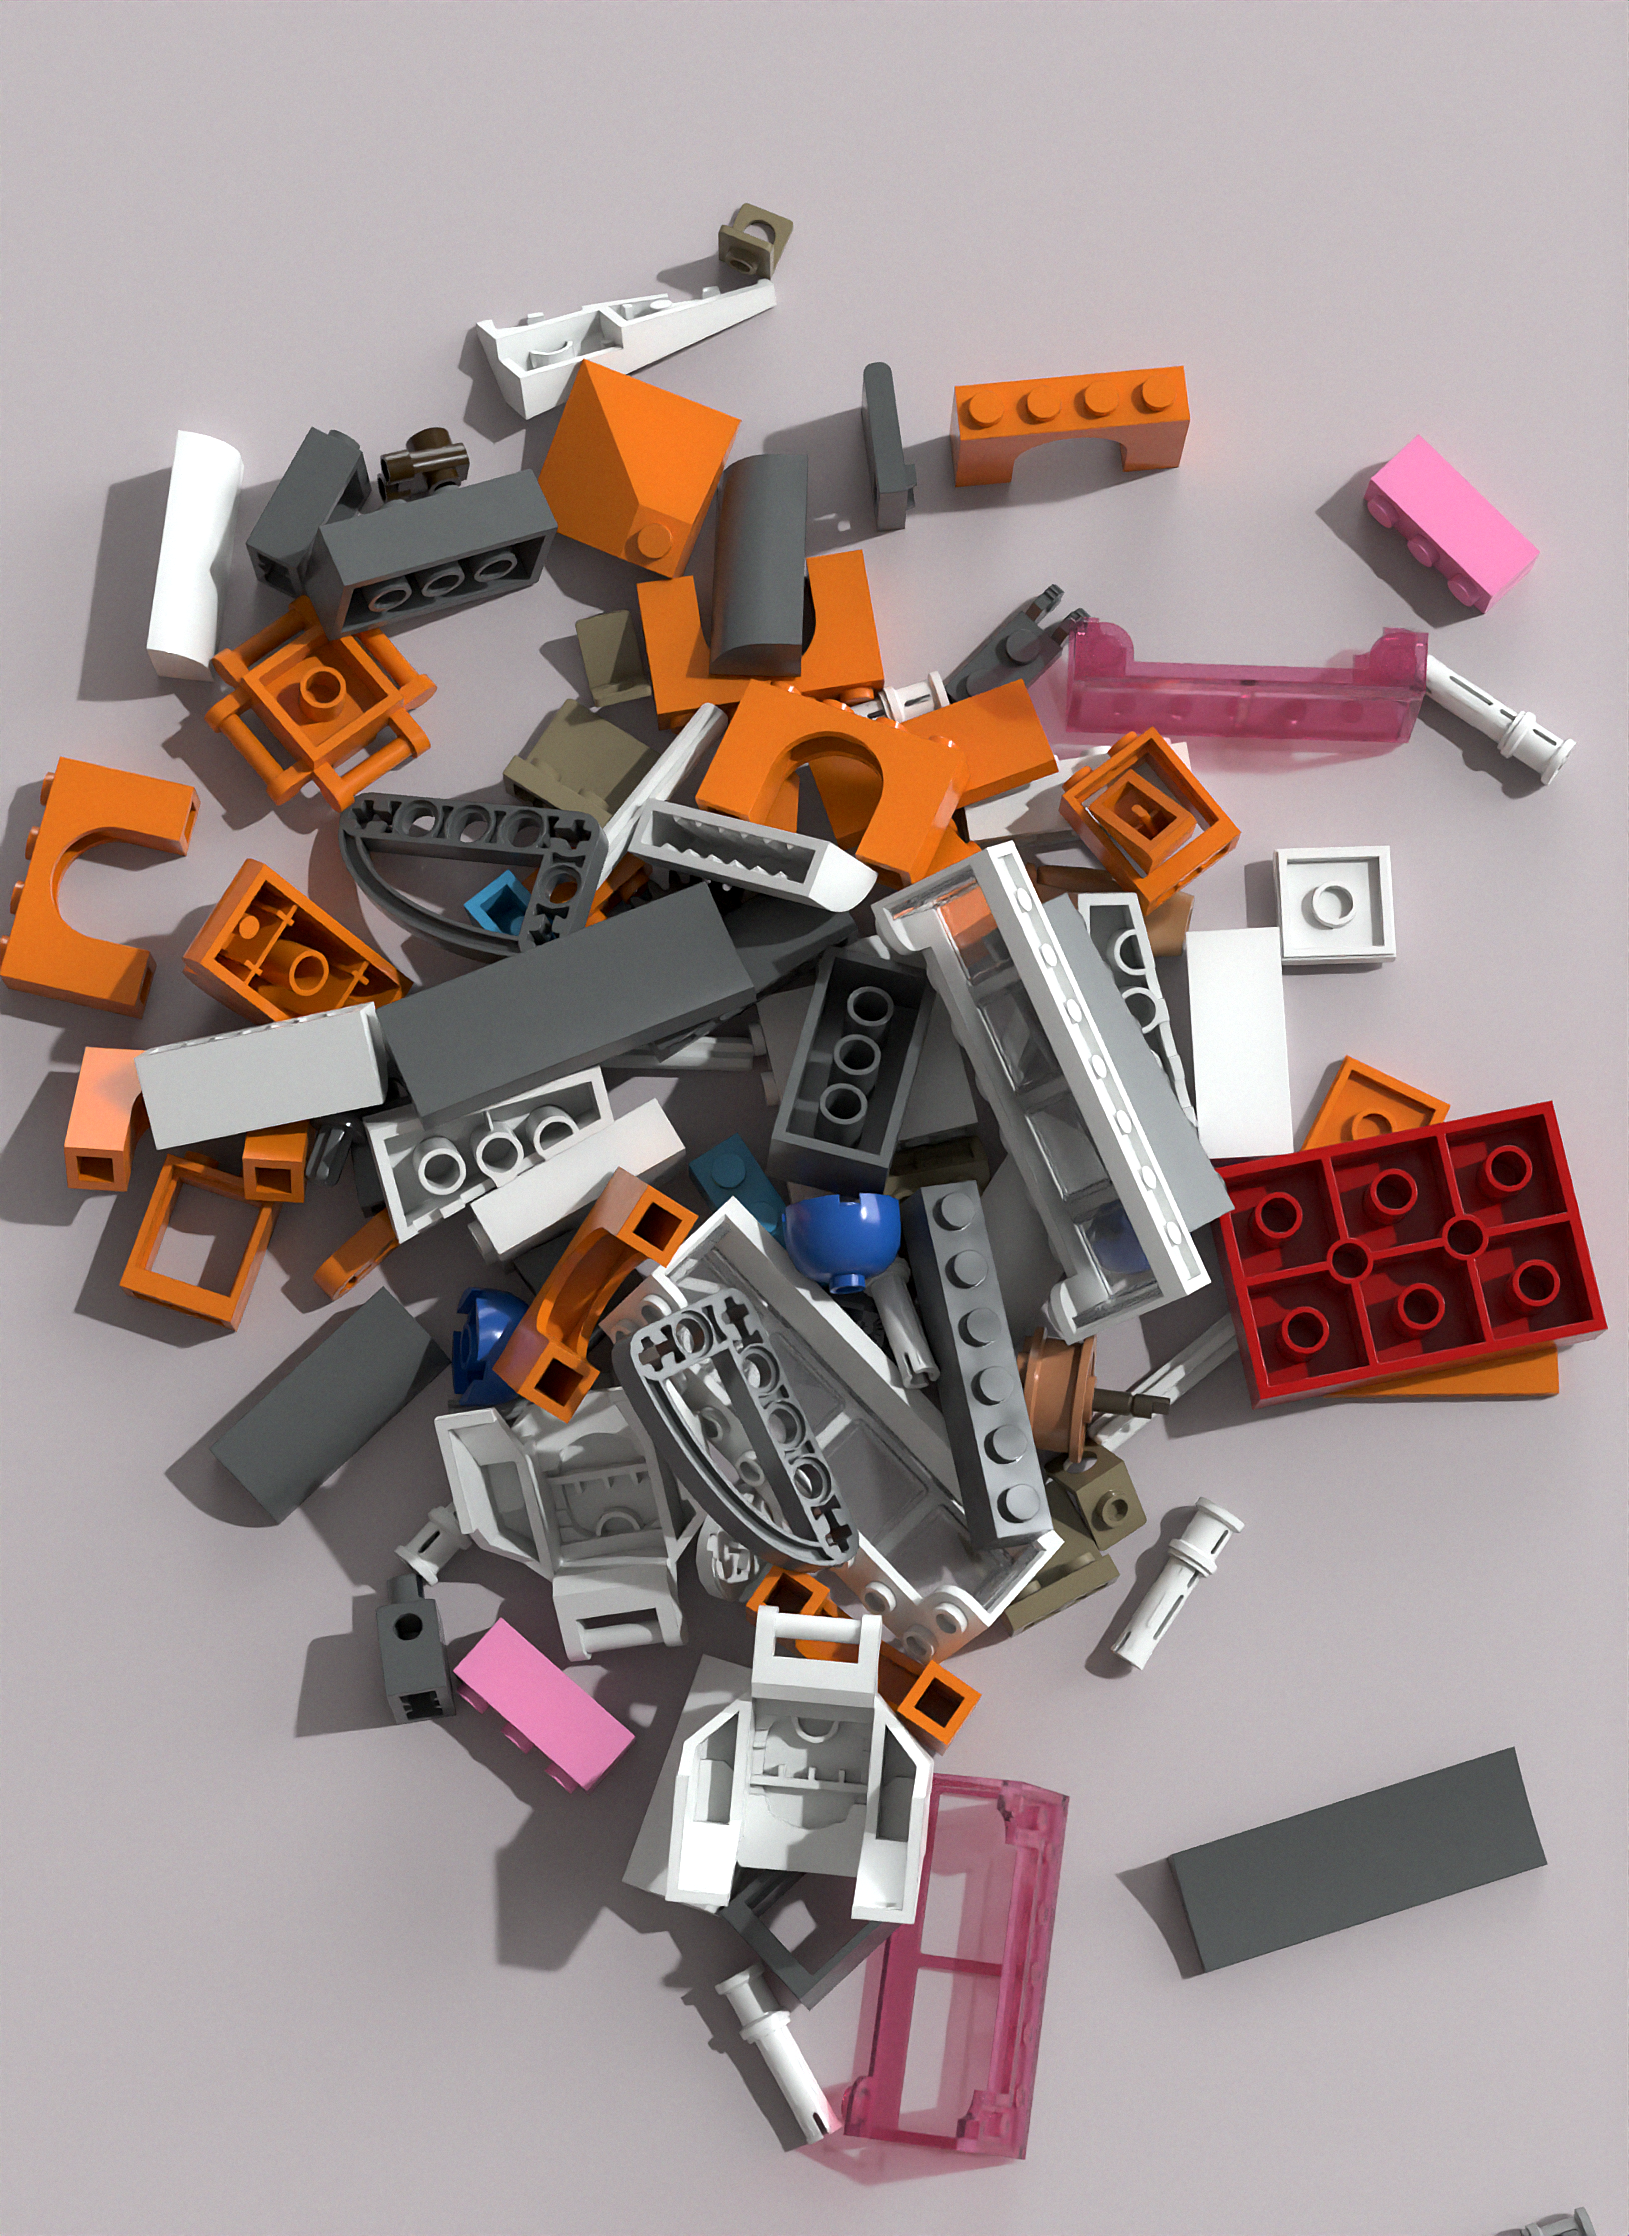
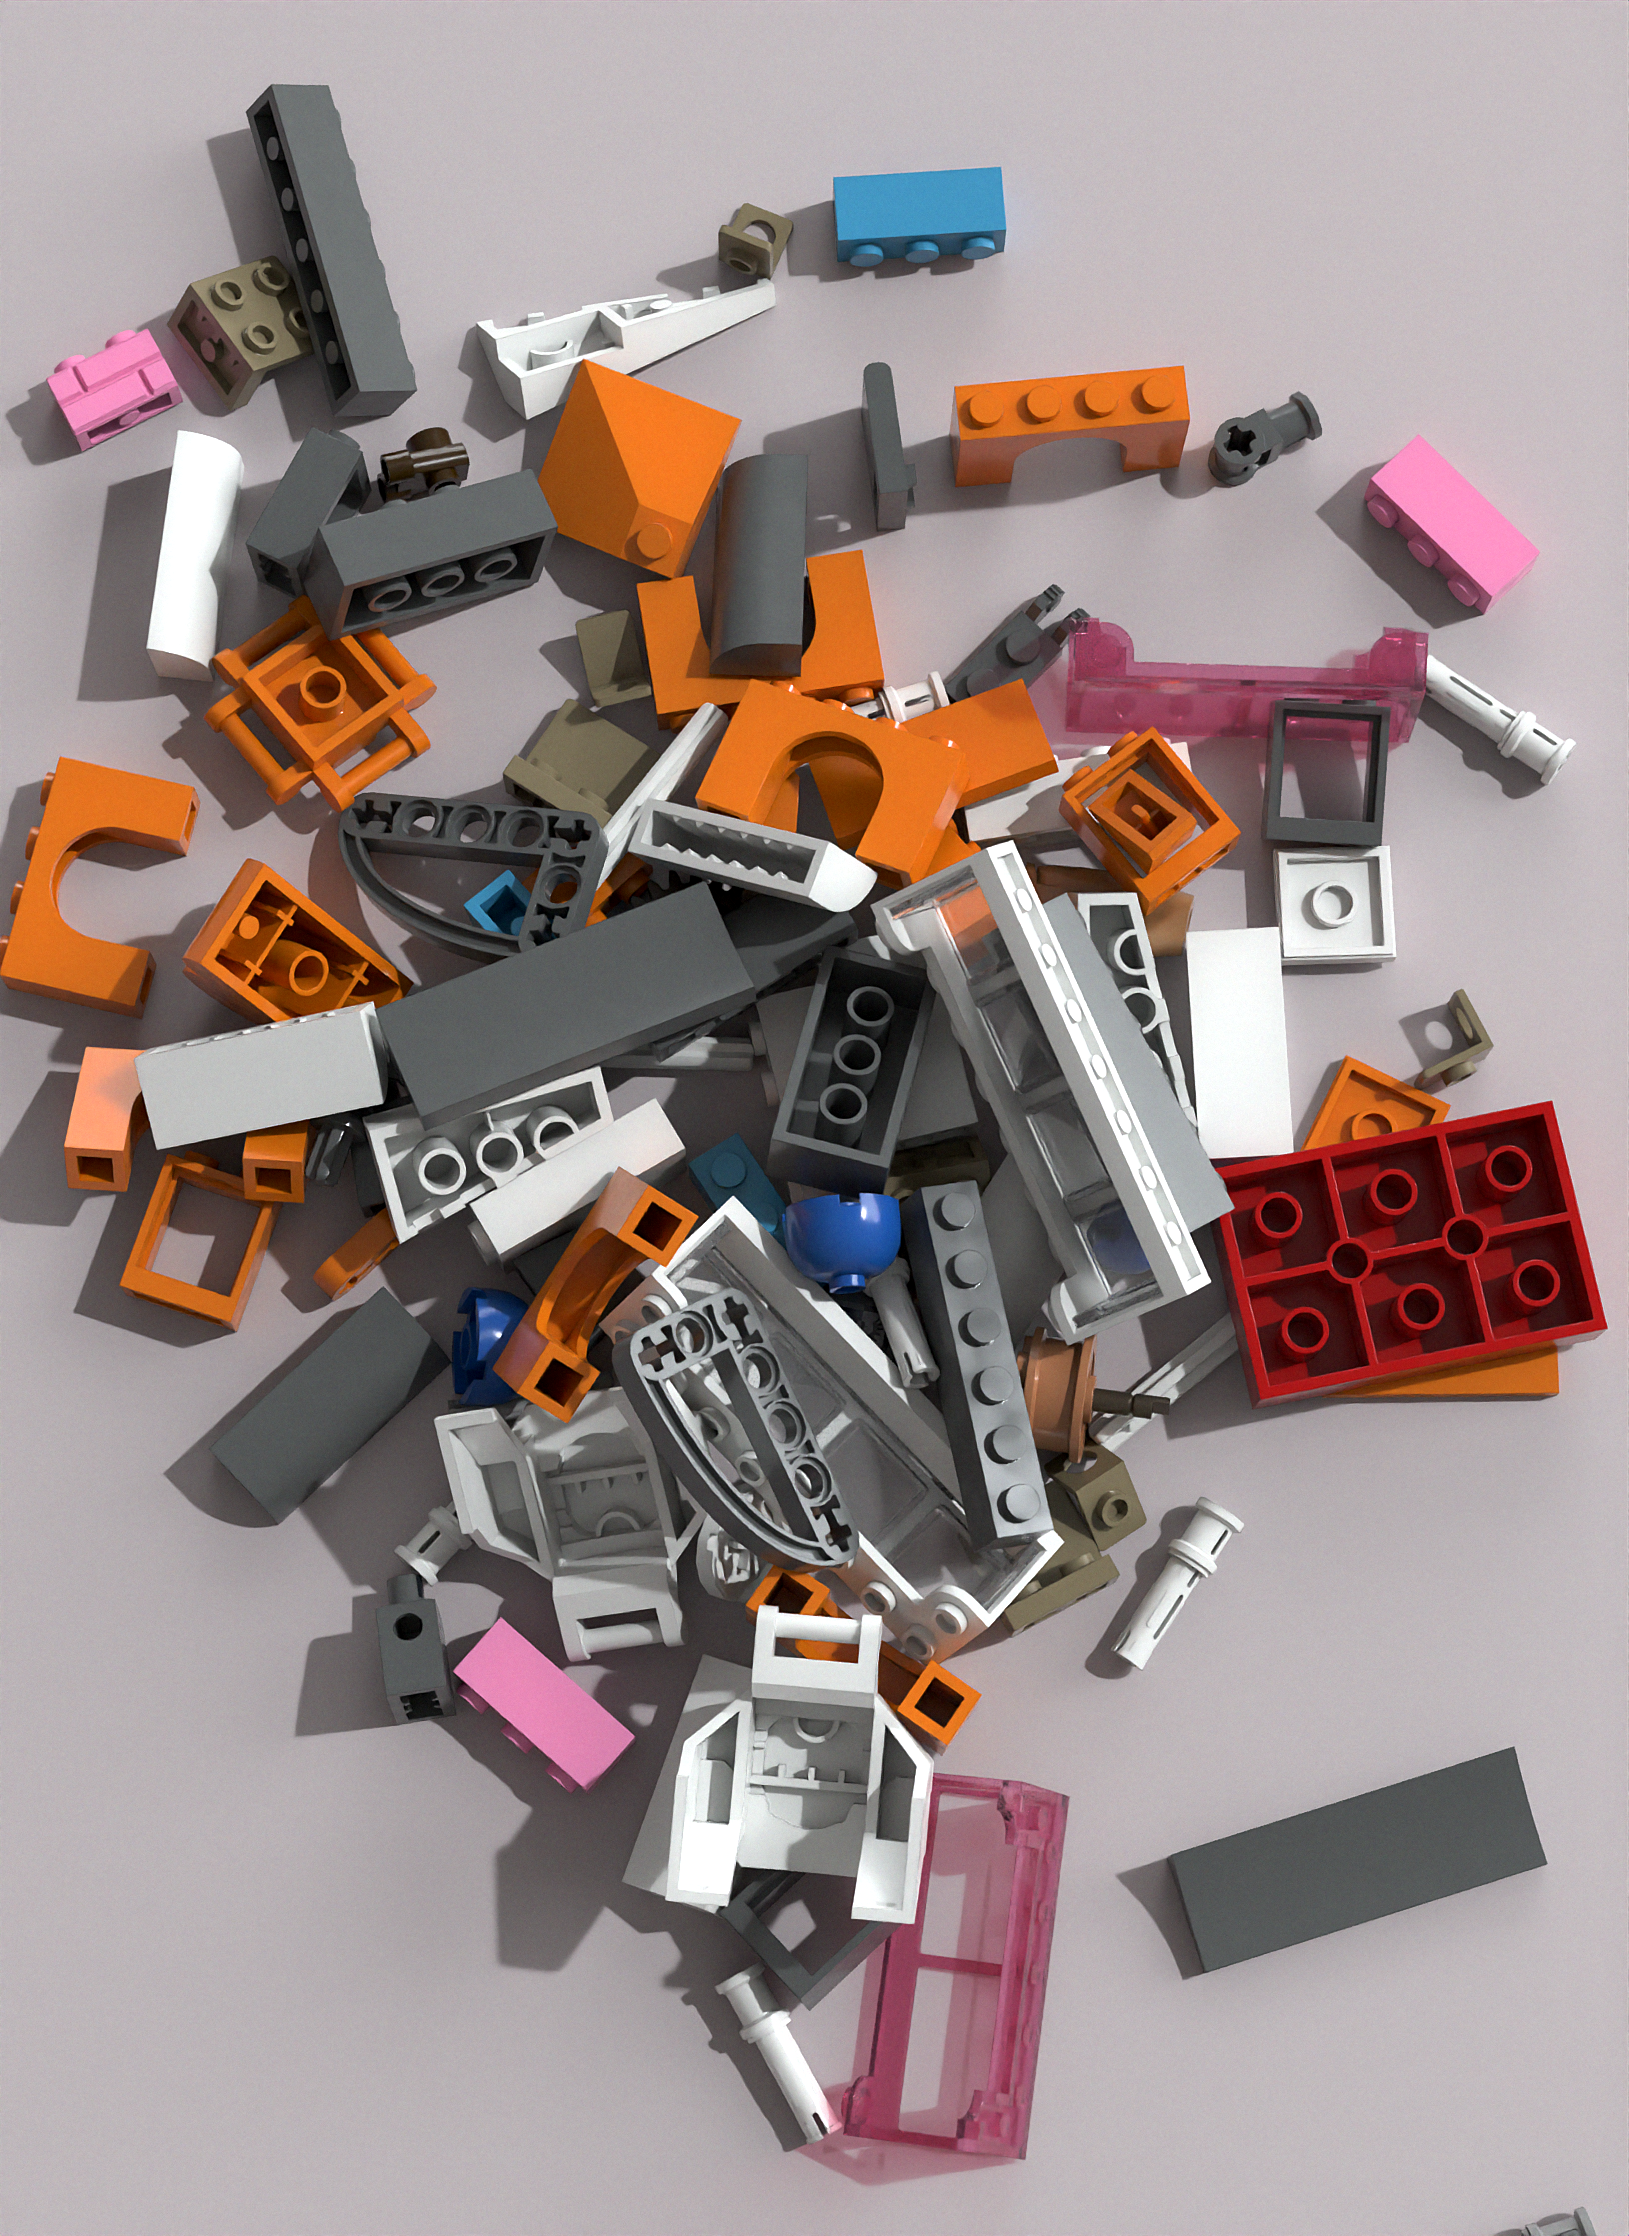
(113, 387): none -> bright pink brick
(242, 327): none -> dark tan bracket
(331, 250): none -> dark grey brick
(919, 215): none -> dark azure brick
(1262, 438): none -> dark grey connector
(1324, 830): none -> dark grey window
(1462, 1064): none -> dark tan bracket

